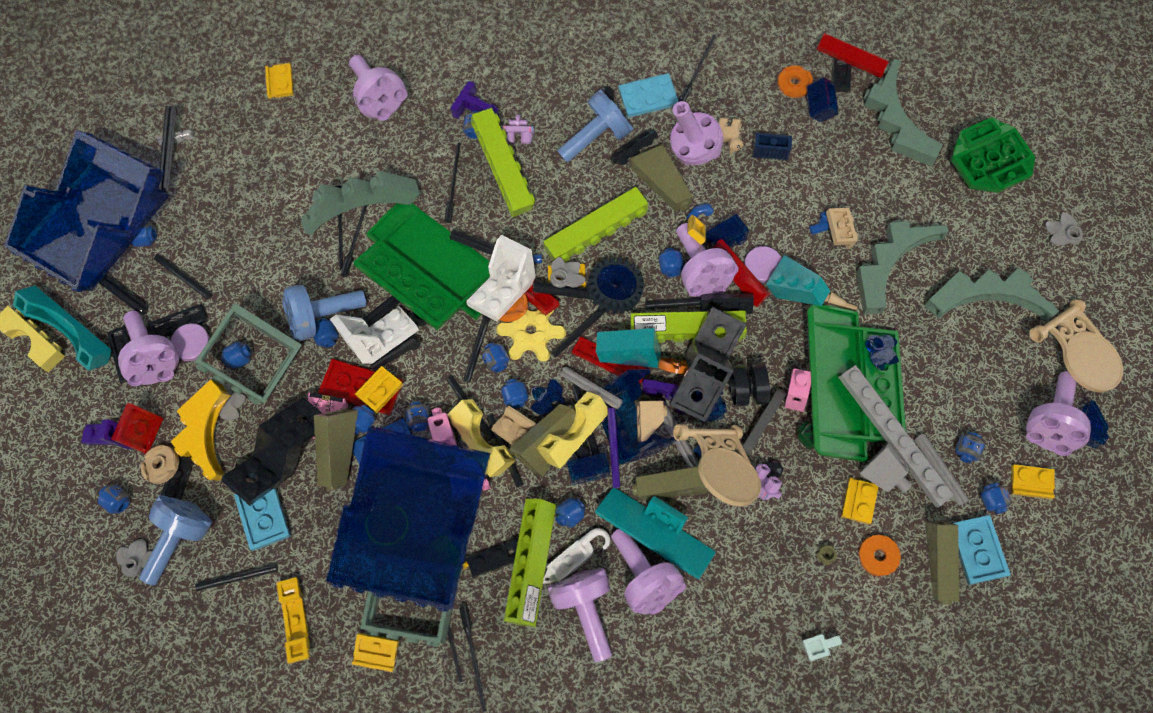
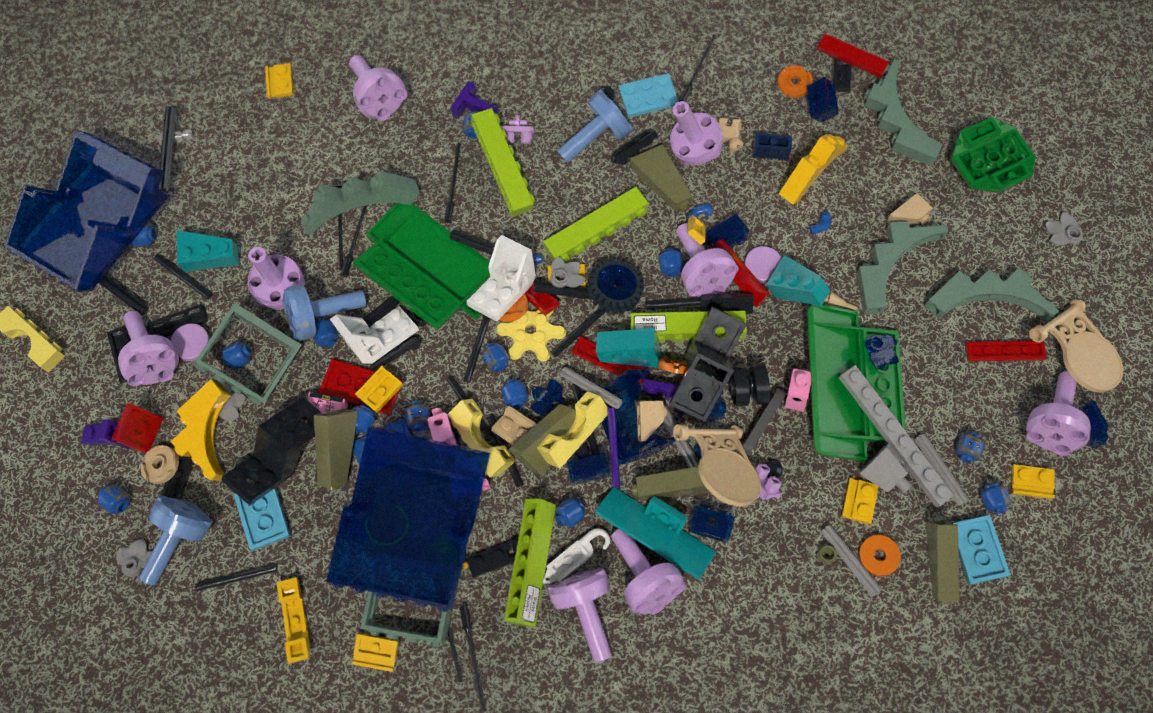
(88, 348): teal arch -> none
(205, 251): none -> teal wedge
(272, 278): none -> lavender piece
(720, 531): none -> clear blue brick
(805, 435): dark green head -> none
(811, 166): none -> yellow arch
(818, 647): light aqua plate -> none
(842, 227): tan bracket -> none
(851, 560): none -> light grey axle
(914, 210): none -> tan slope
(1005, 351): none -> red tile

